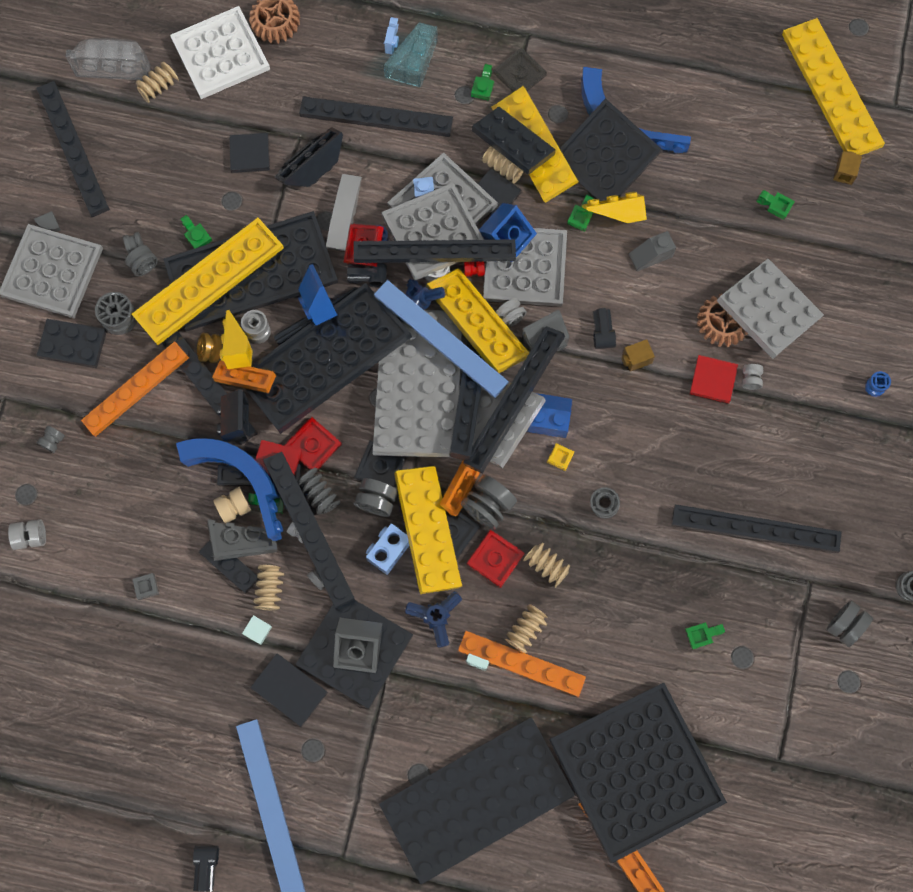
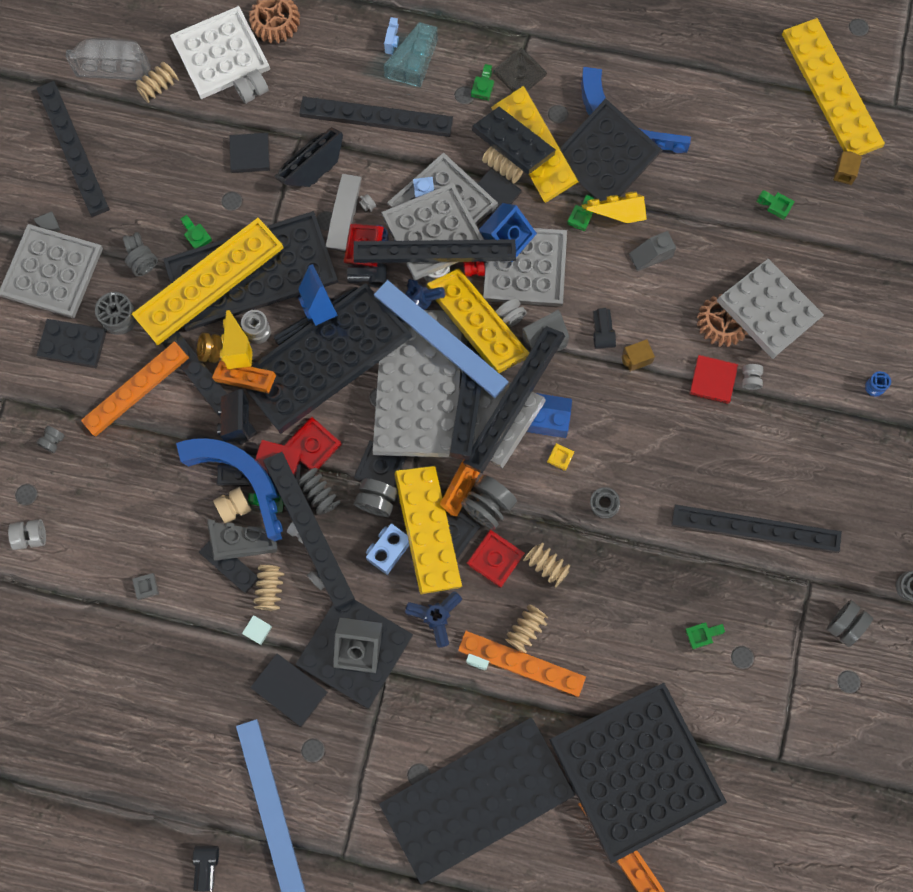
(250, 86): none -> light grey wheel
(367, 203): none -> light grey plate

